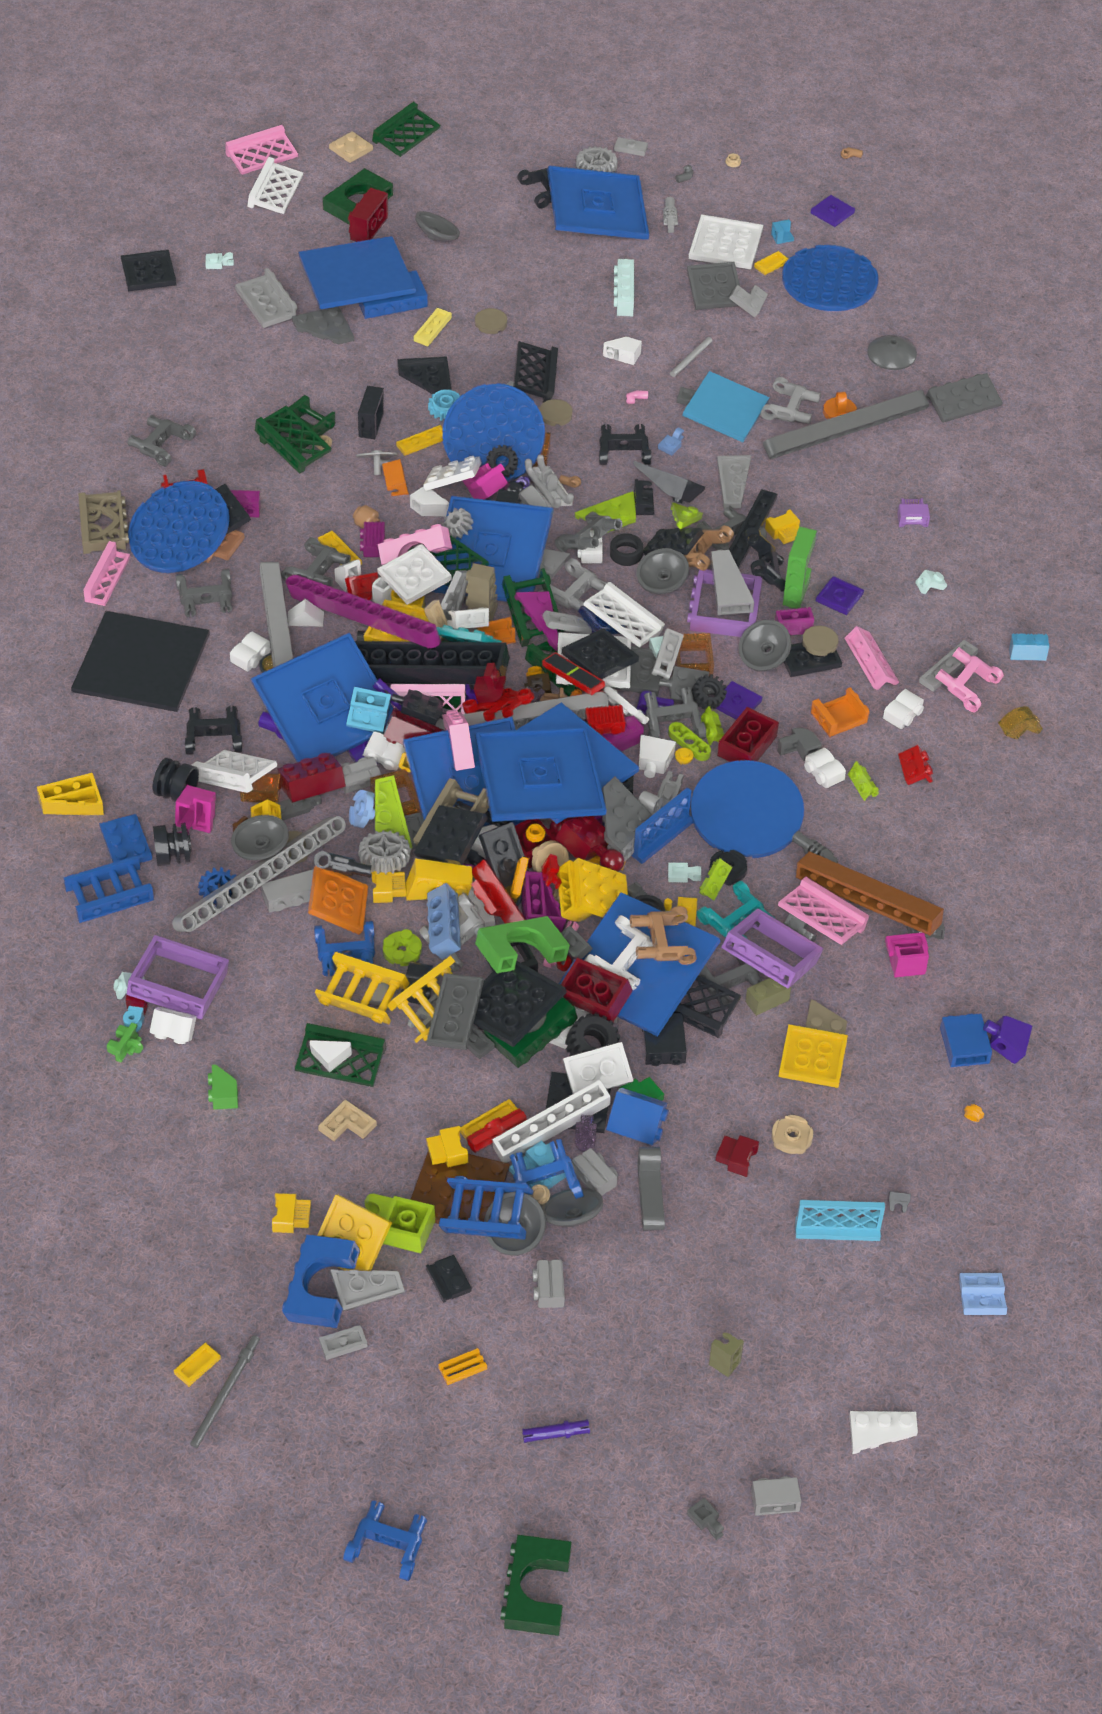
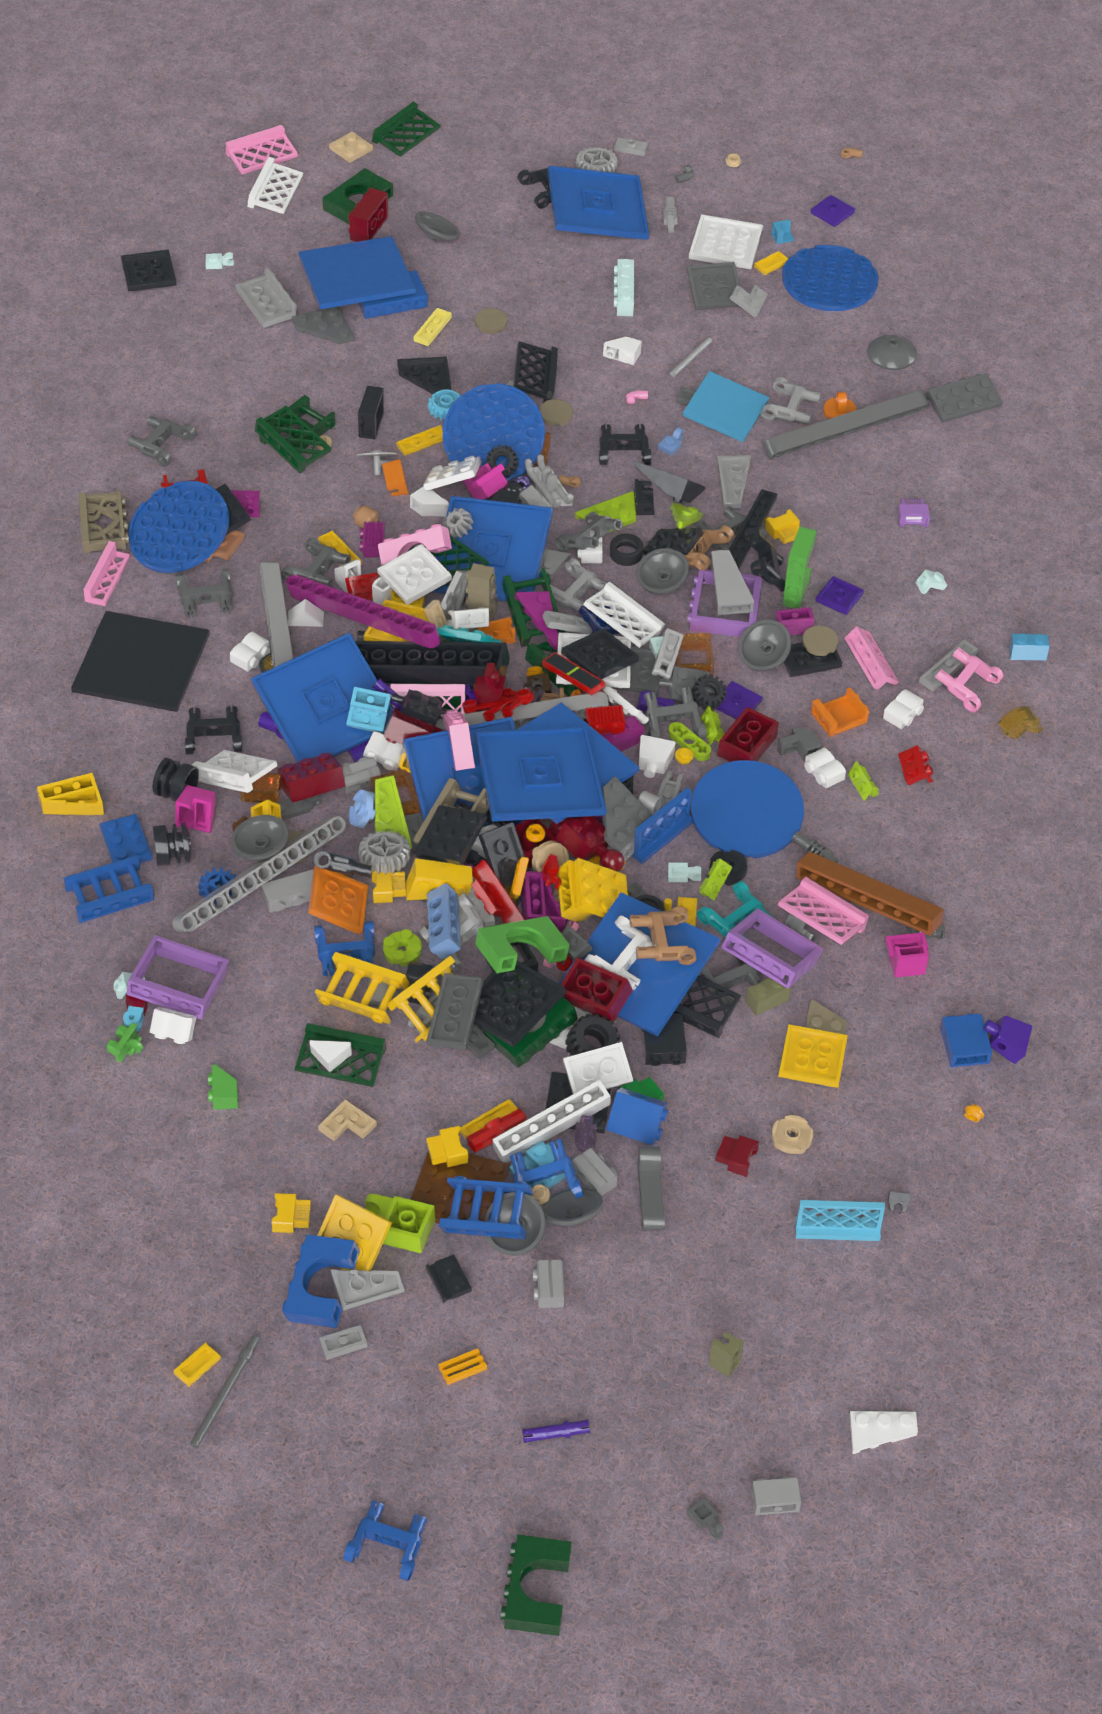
(982, 1293): light blue slope -> none

